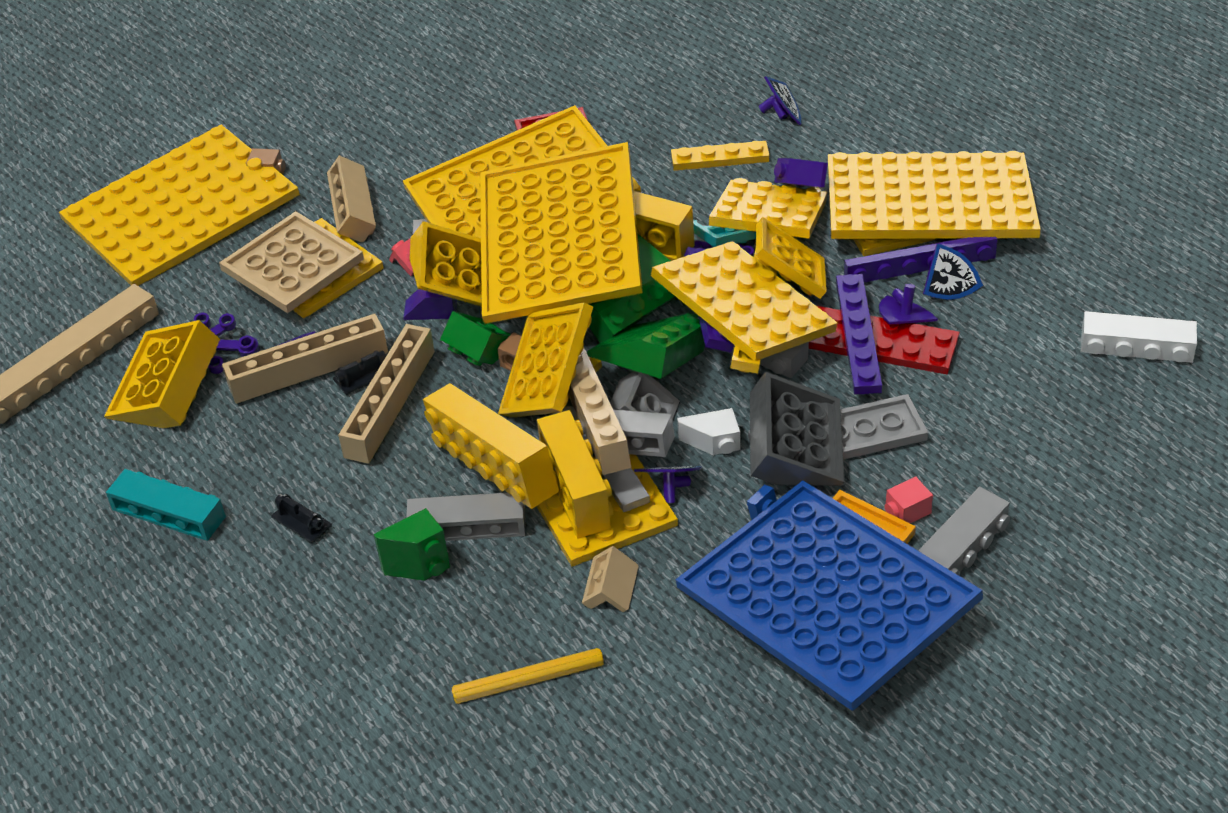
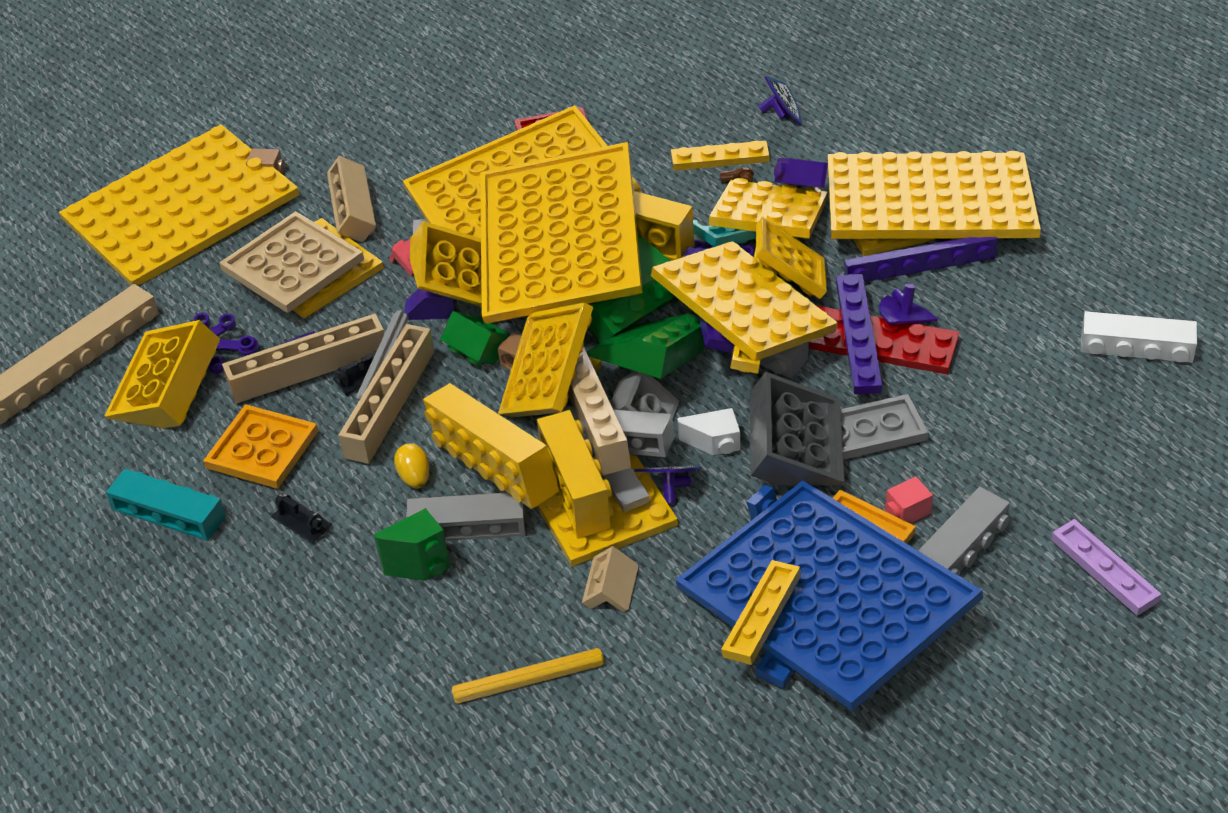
(261, 446): none -> light orange plate
(393, 330): none -> light grey axle
(412, 465): none -> yellow animal
(745, 173): none -> reddish brown arm
(761, 612): none -> yellow plate
(774, 670): none -> blue plate
(951, 275): shield -> none
(1106, 567): none -> lavender plate

